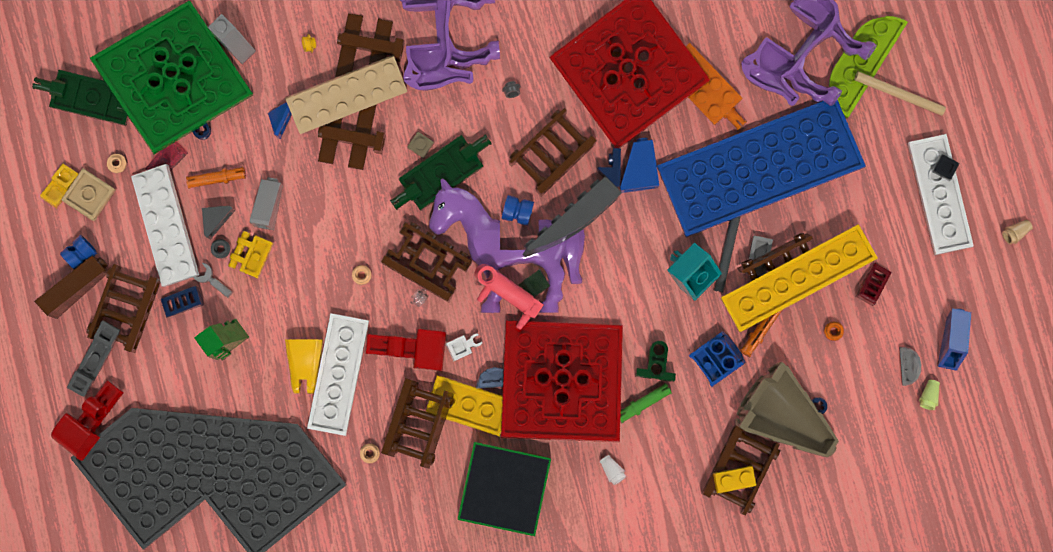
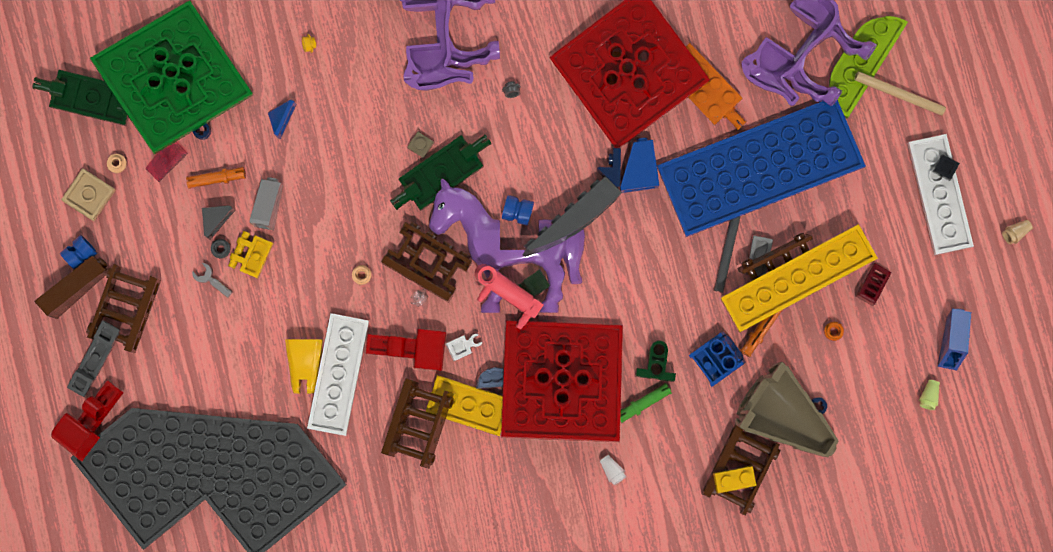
(59, 185): yellow slope -> none
(165, 225): white plate -> none
(196, 295): dark blue slope -> none
(220, 340): green wedge -> none
(231, 39): light grey slope -> none
(346, 94): tan plate -> none
(361, 138): reddish brown fence -> none
(365, 458): light nougat plate -> none
(504, 489): black tile -> none
(571, 158): reddish brown fence -> none
(694, 271): teal brick -> none
(910, 365): light grey plate -> none

